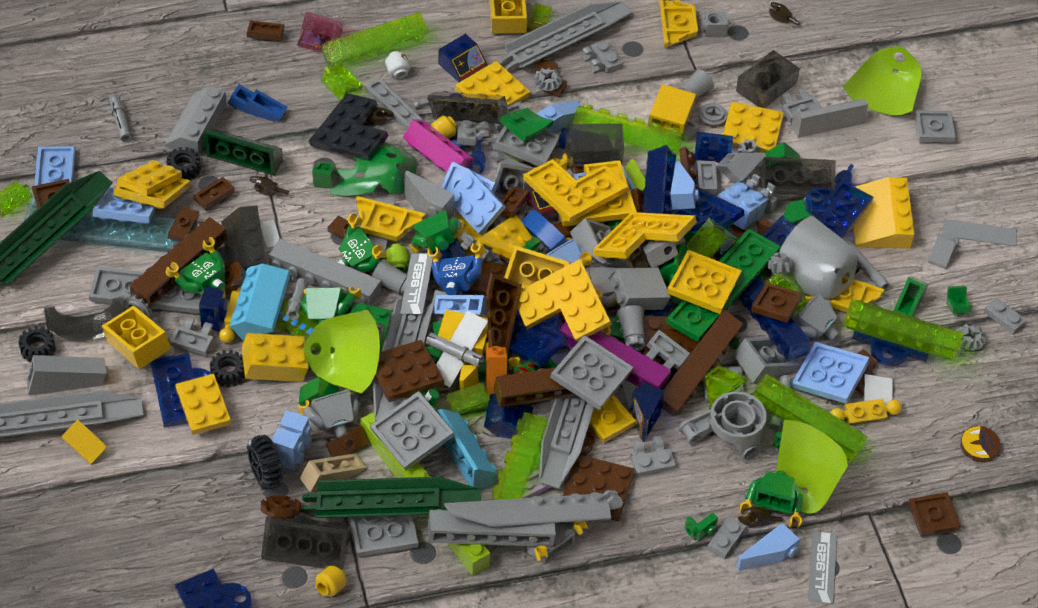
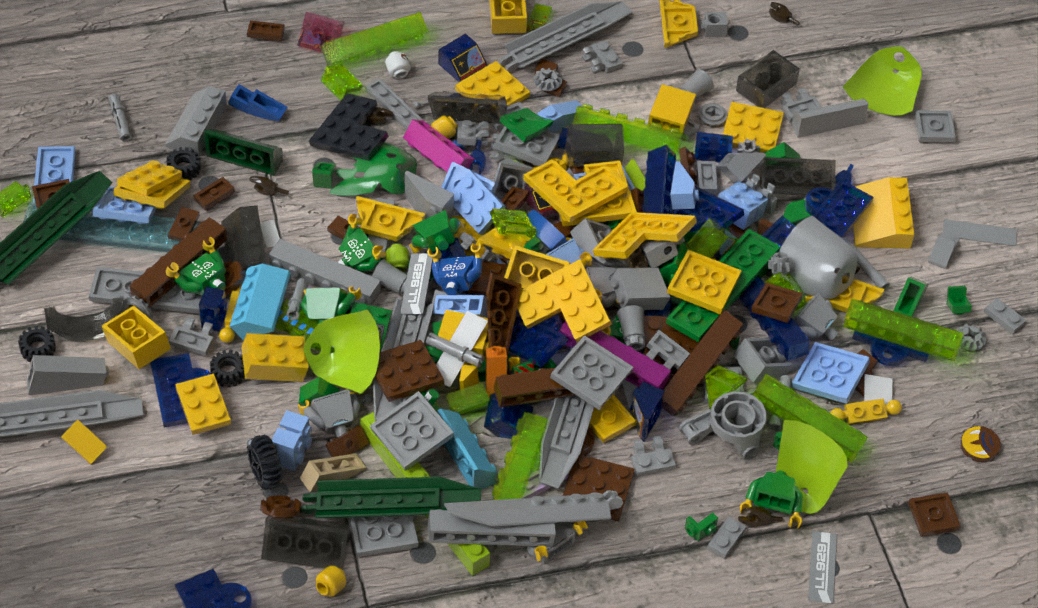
(512, 222): none -> clear neon green plate
(770, 549): light blue slope -> none

